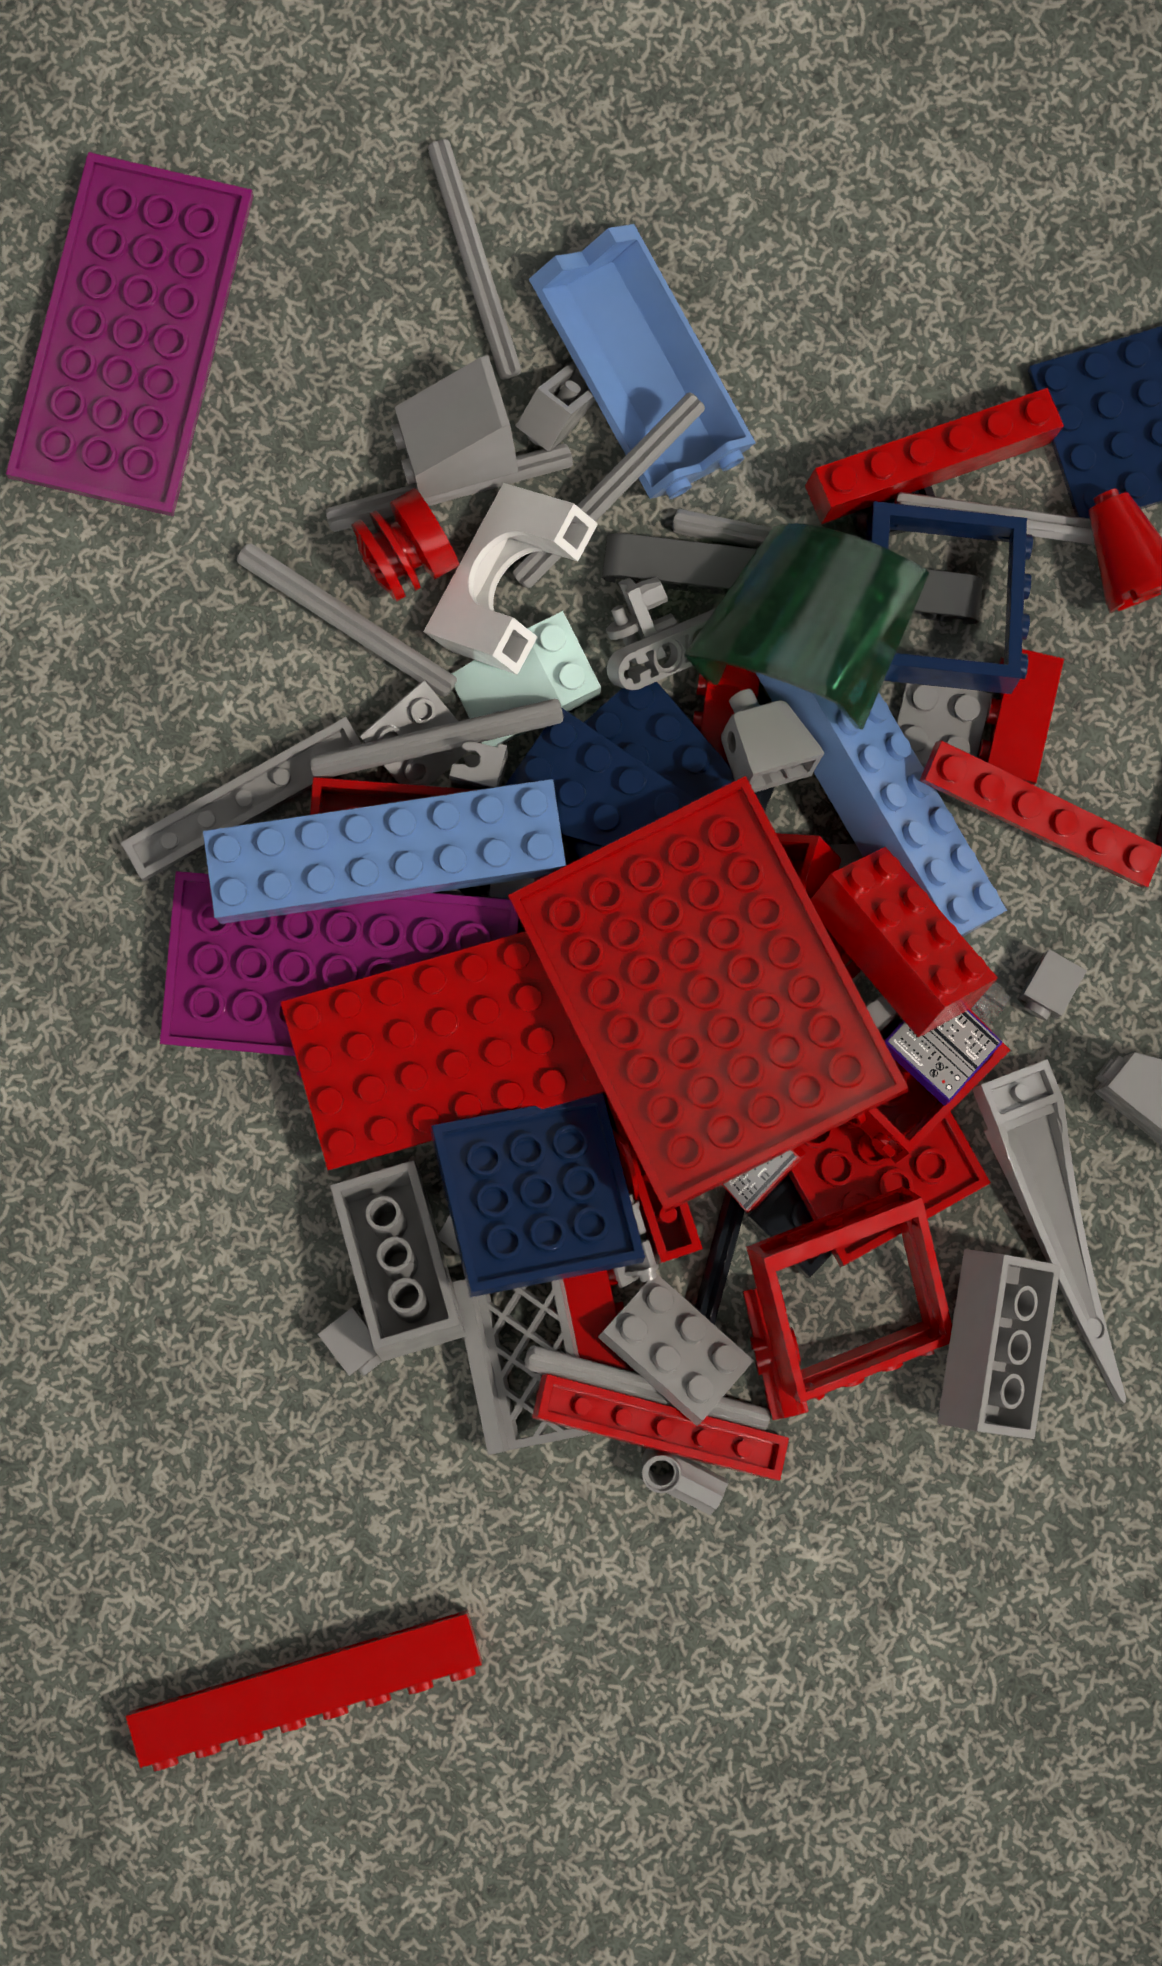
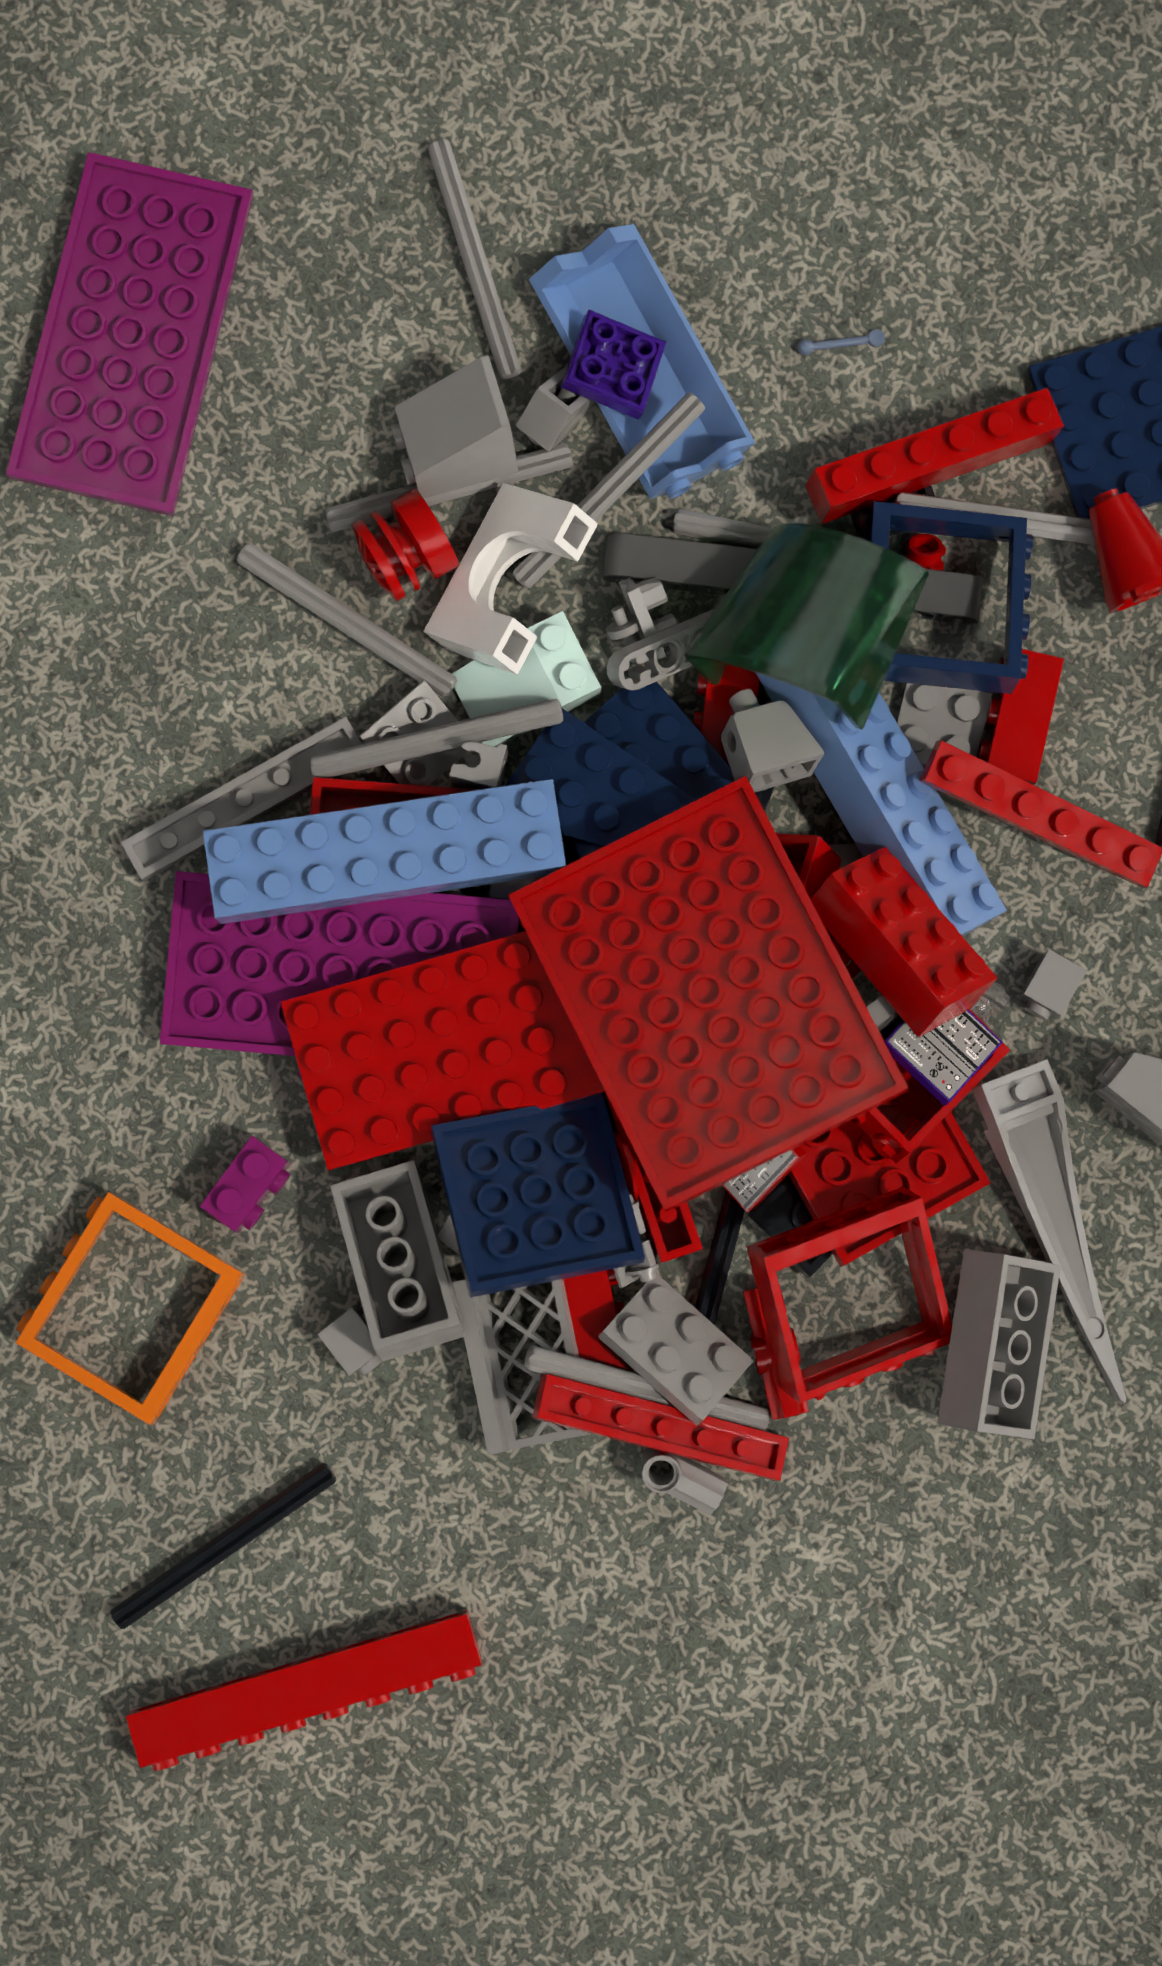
(183, 1356): none -> orange window
(223, 1546): none -> black axle
(246, 1184): none -> magenta brick
(613, 364): none -> dark purple tile
(874, 339): none -> sand blue hinge
(926, 551): none -> red plate

